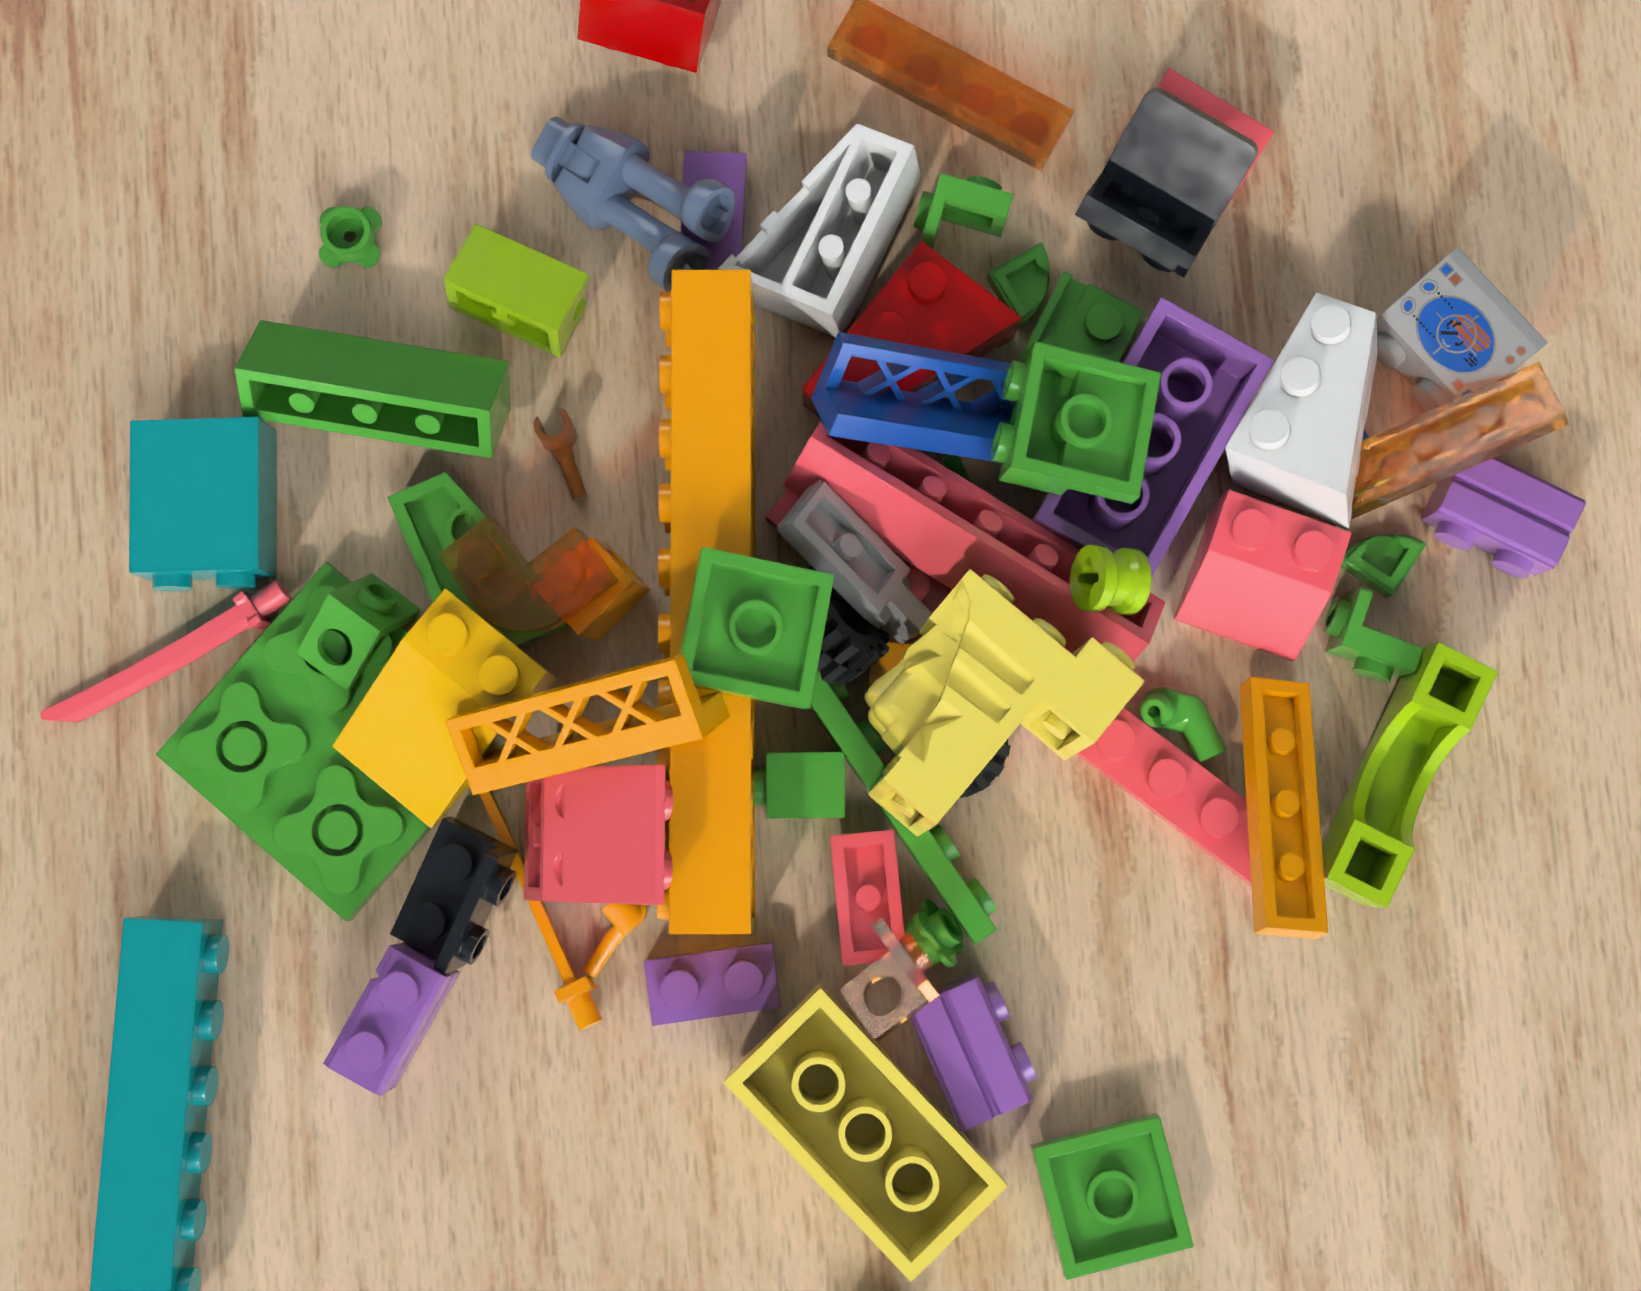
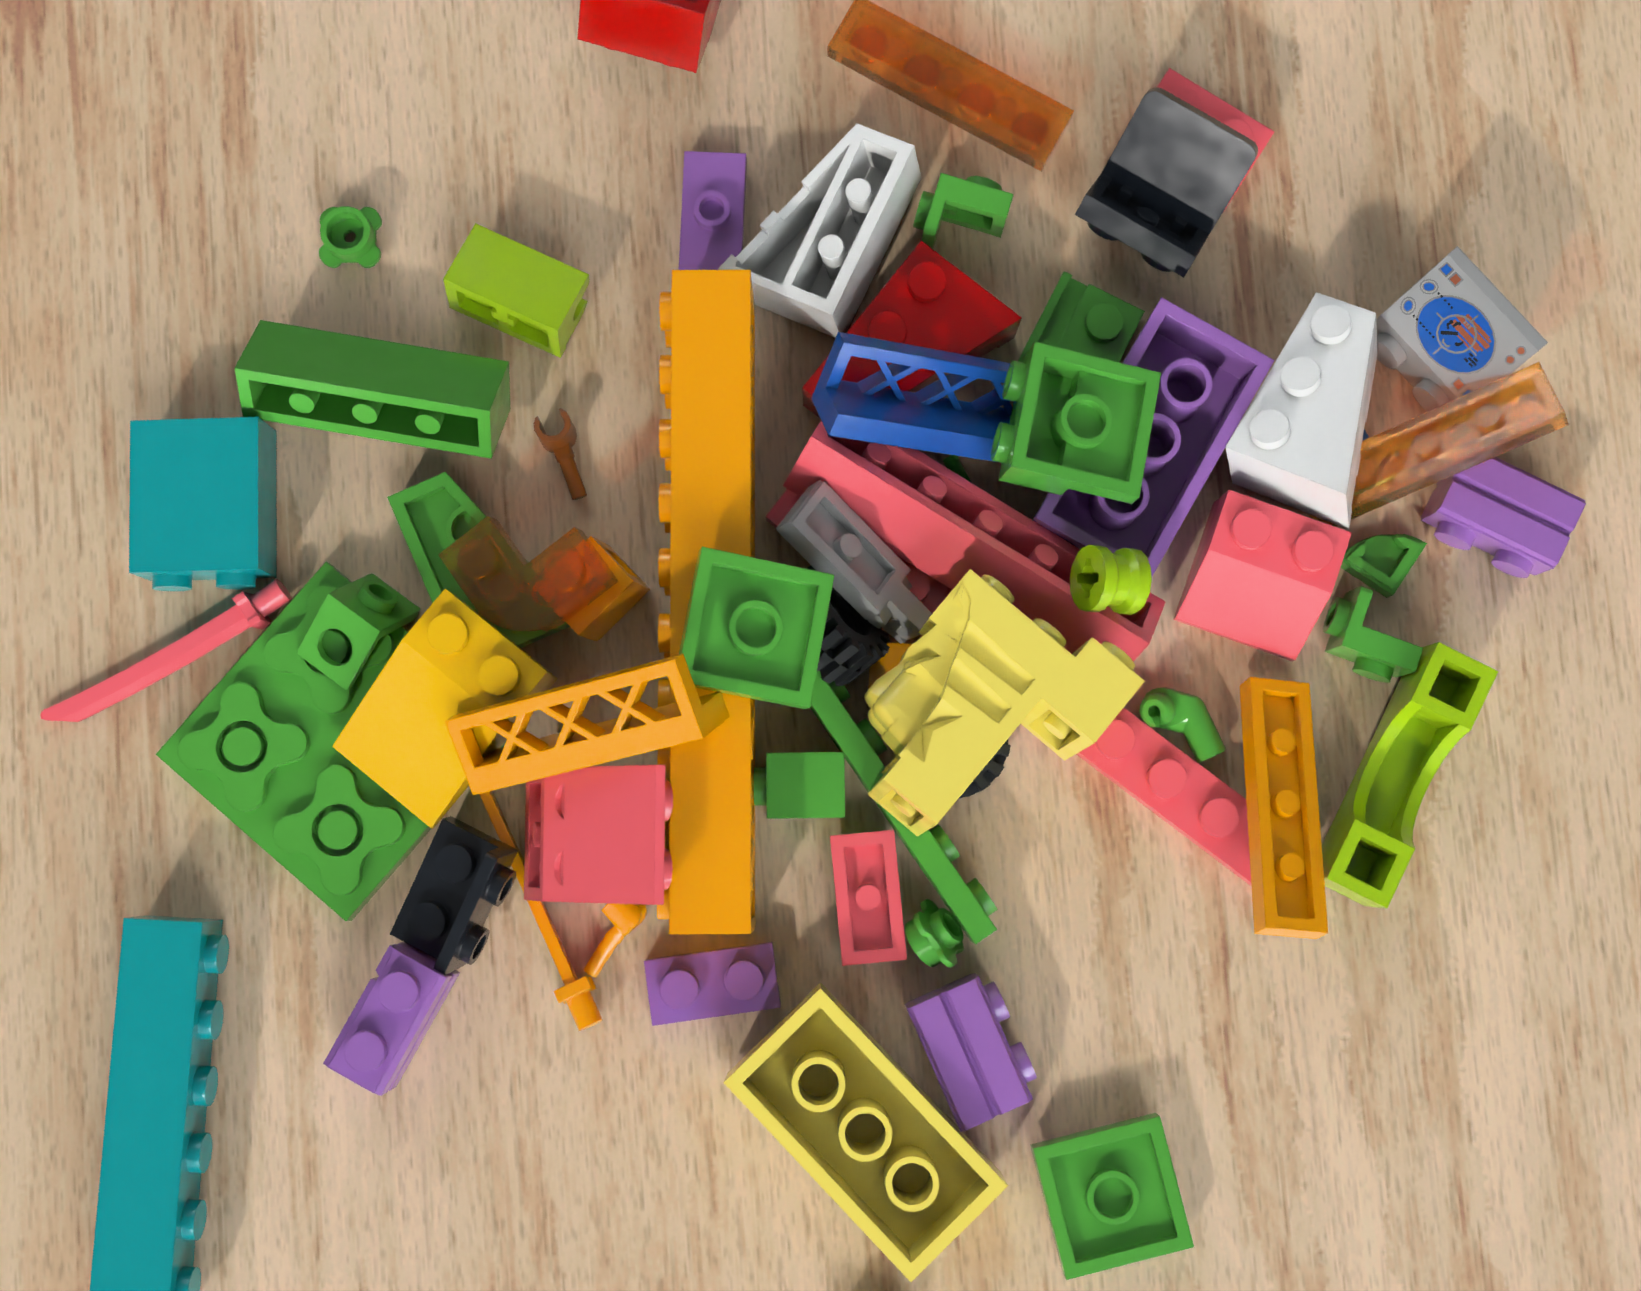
(601, 172): sand blue piece -> none
(902, 964): clear orange bracket -> none
(1022, 282): bright green tile -> none

